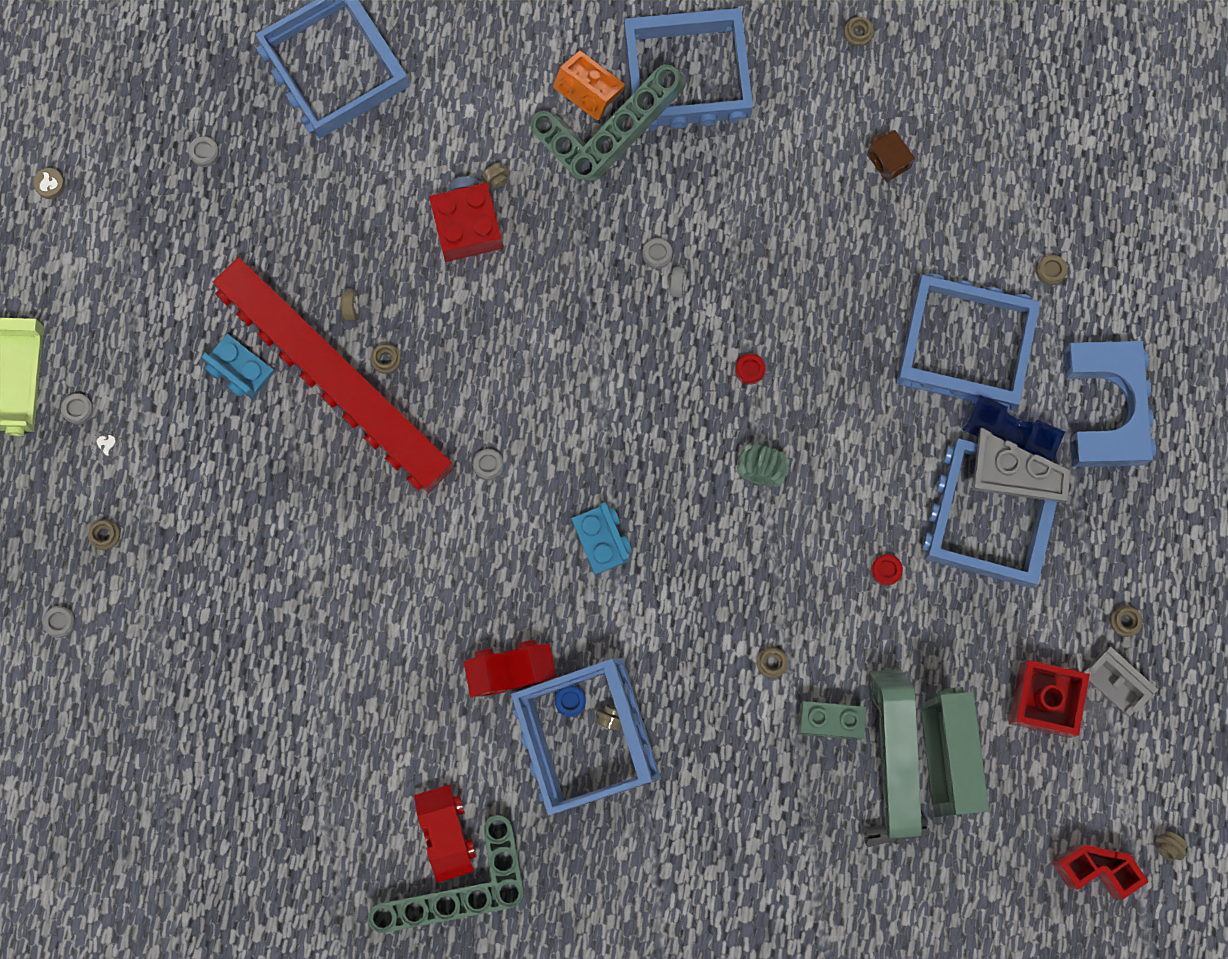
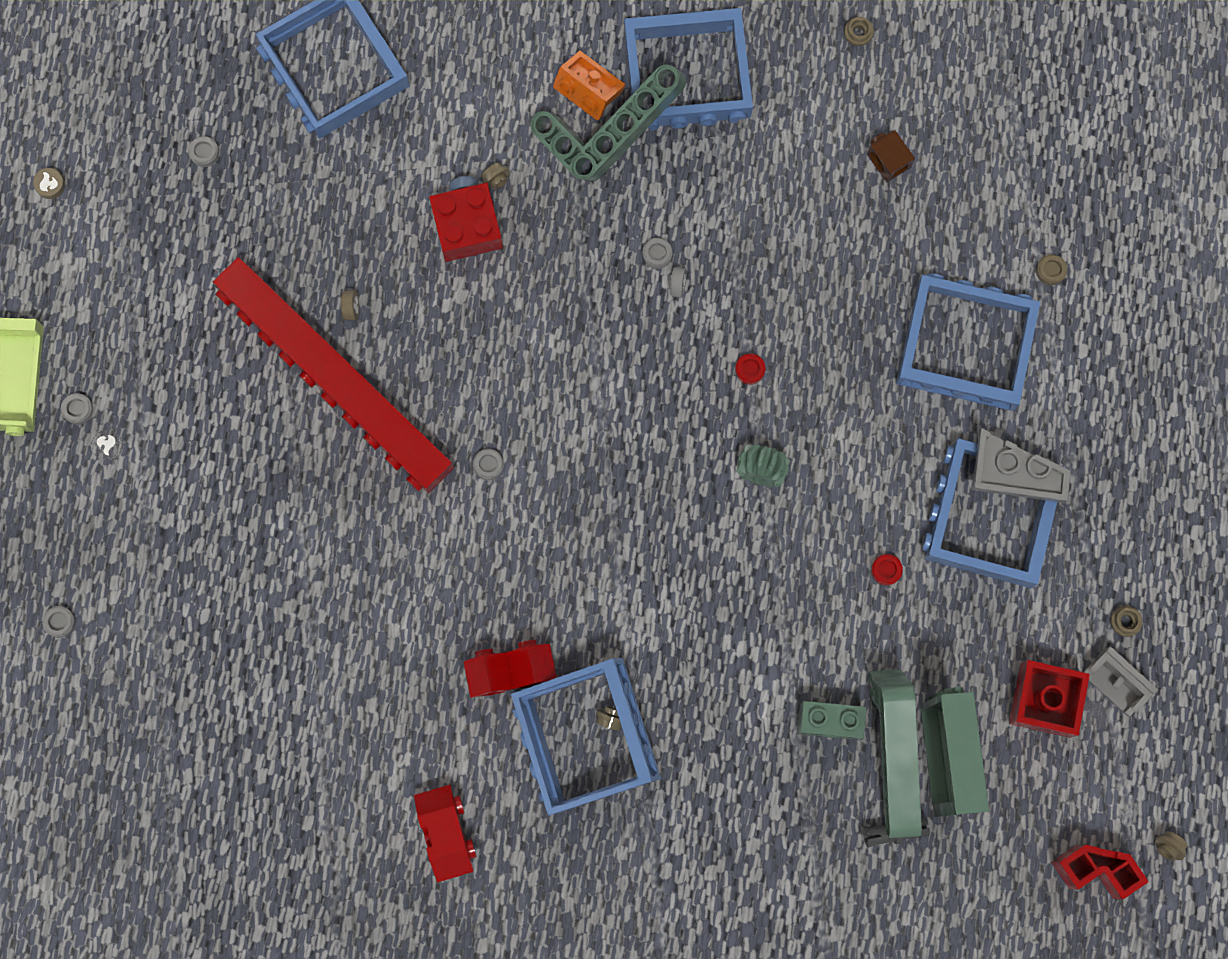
(95, 530): dark tan plate -> none
(238, 366): dark azure bracket -> none
(381, 350): dark tan plate -> none
(461, 896): sand green beam -> none
(570, 701): blue tile -> none
(601, 538): dark azure bracket -> none
(781, 658): dark tan plate -> none
(1030, 436): clear blue arch -> none
(1124, 366): medium blue arch -> none

